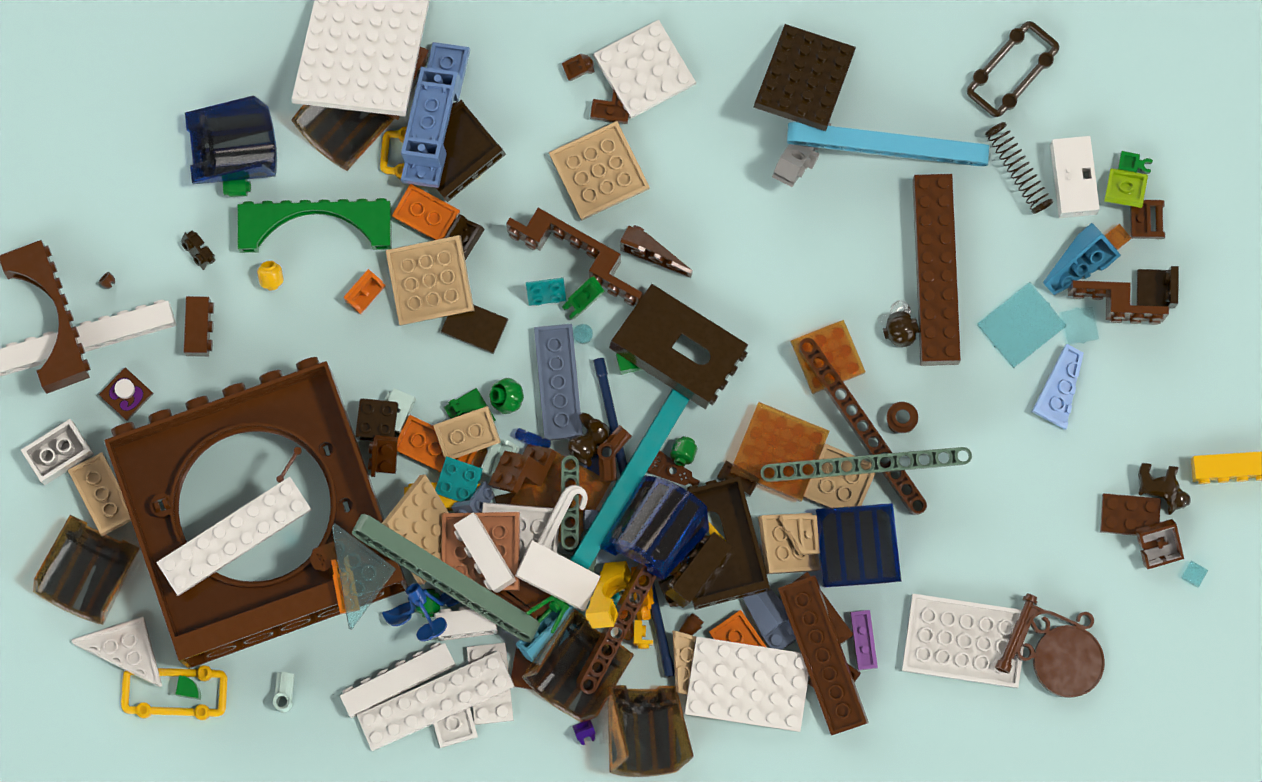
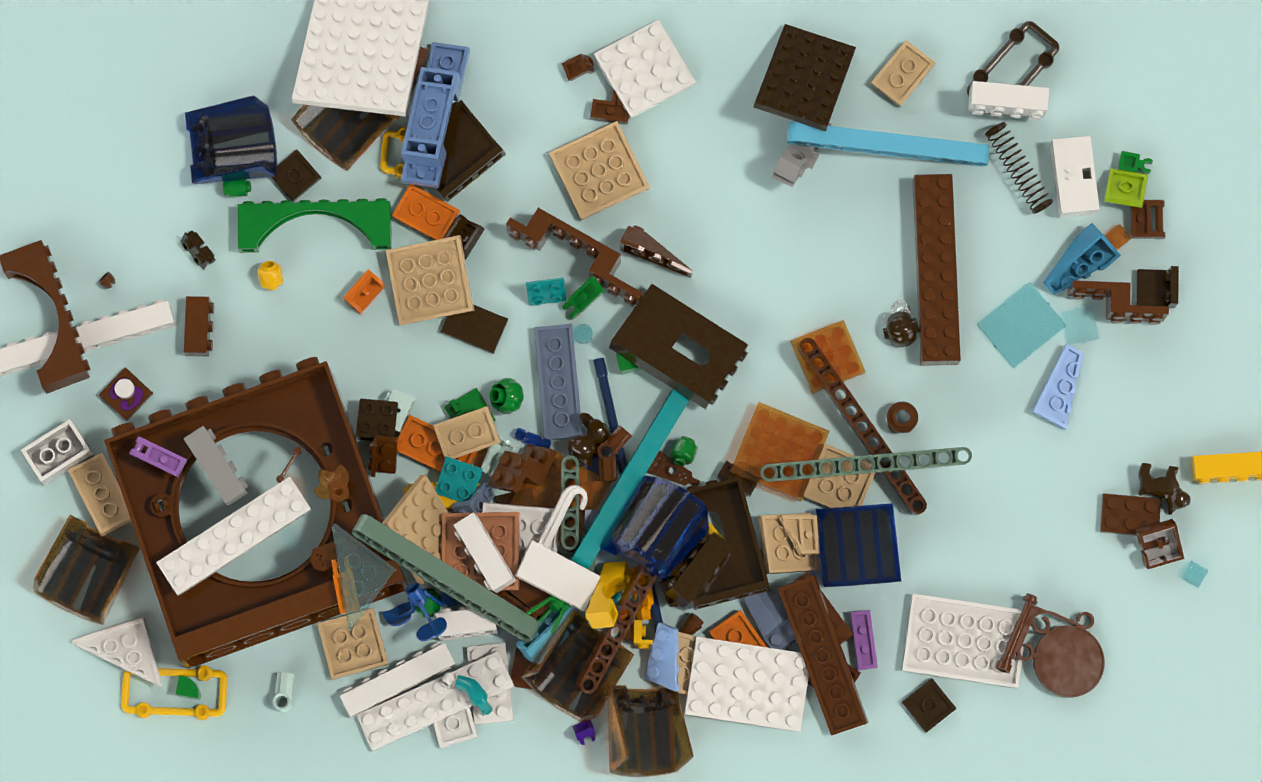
(158, 457): none -> medium lavender plate
(215, 465): none -> light grey brick
(295, 175): none -> dark brown tile
(331, 482): none -> clear orange plate
(354, 649): none -> tan plate
(474, 690): none -> teal arm
(662, 661): none -> light blue wing
(903, 73): none -> tan plate
(929, 705): none -> dark brown tile
(1008, 100): none -> white brick

